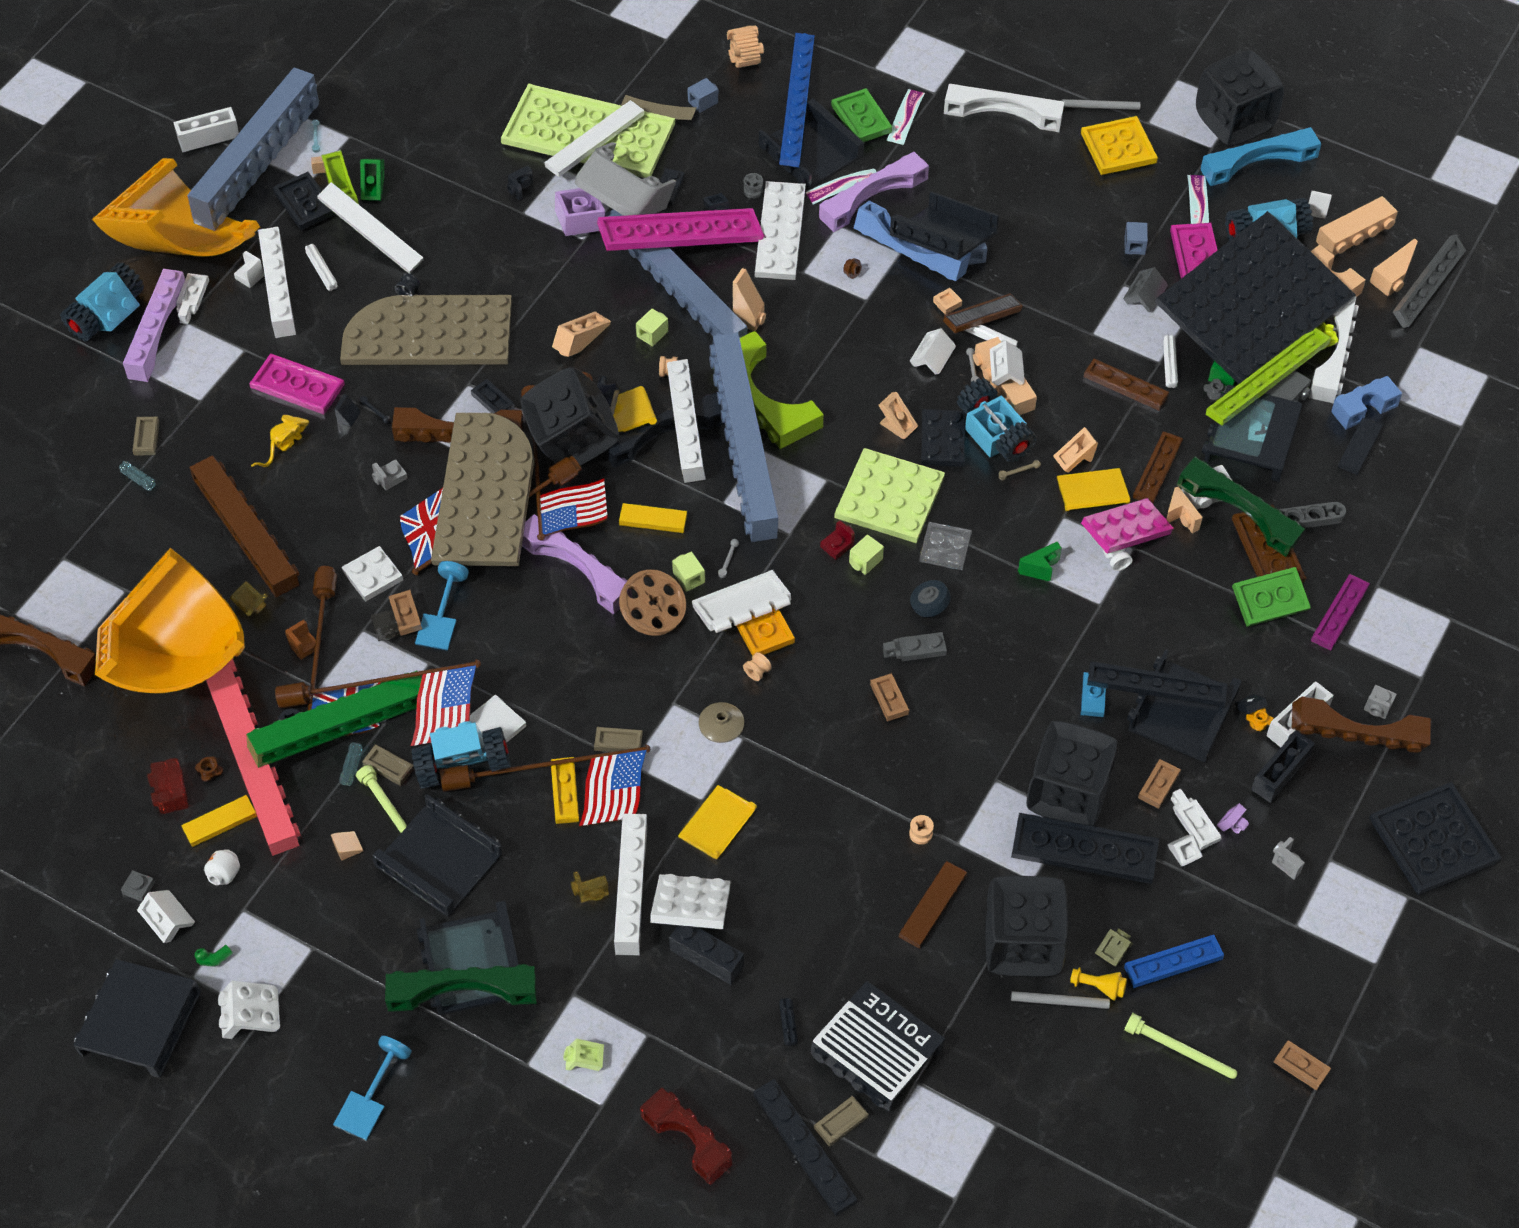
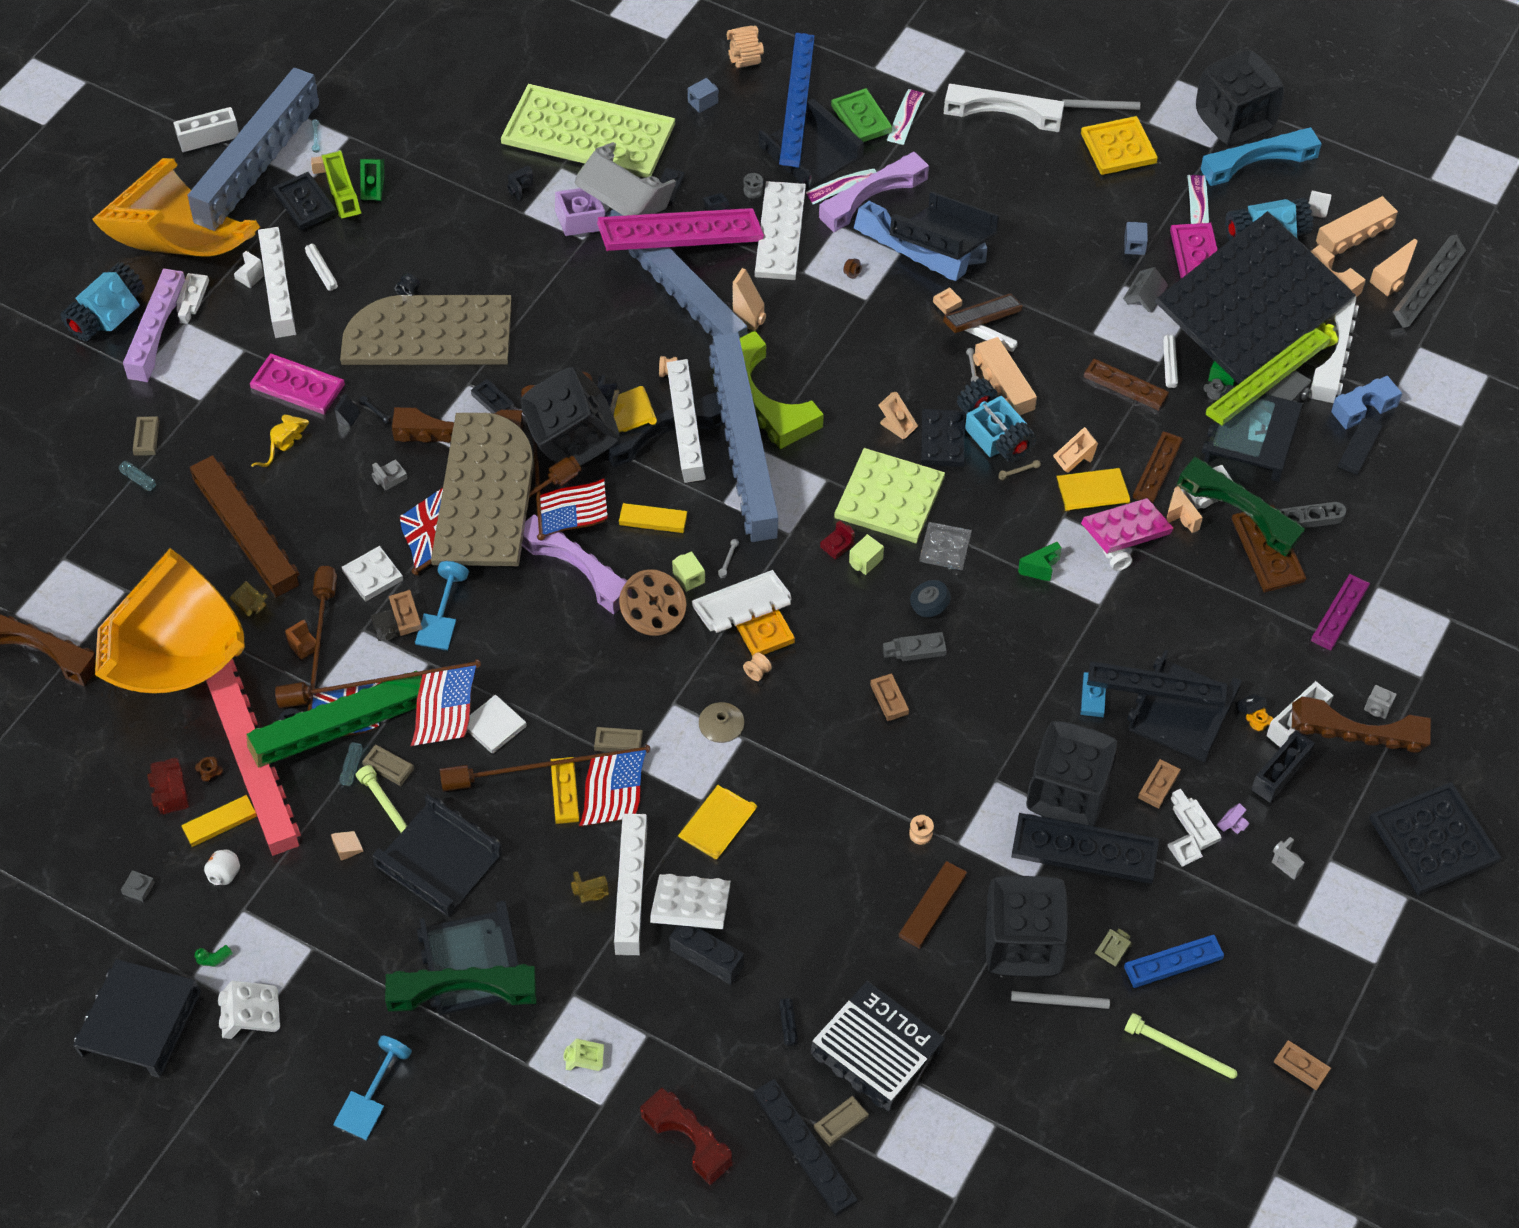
(164, 914): white panel -> none
(370, 228): white tile -> none
(459, 747): brick -> none
(578, 333): light nougat slope -> none
(594, 138): white tile -> none
(652, 327): yellowish green brick -> none
(676, 112): dark tan sticker -> none
(933, 351): white panel -> none
(1006, 363): white panel -> none
(1111, 984): yellow piece -> none
(1271, 596): bright green plate -> none

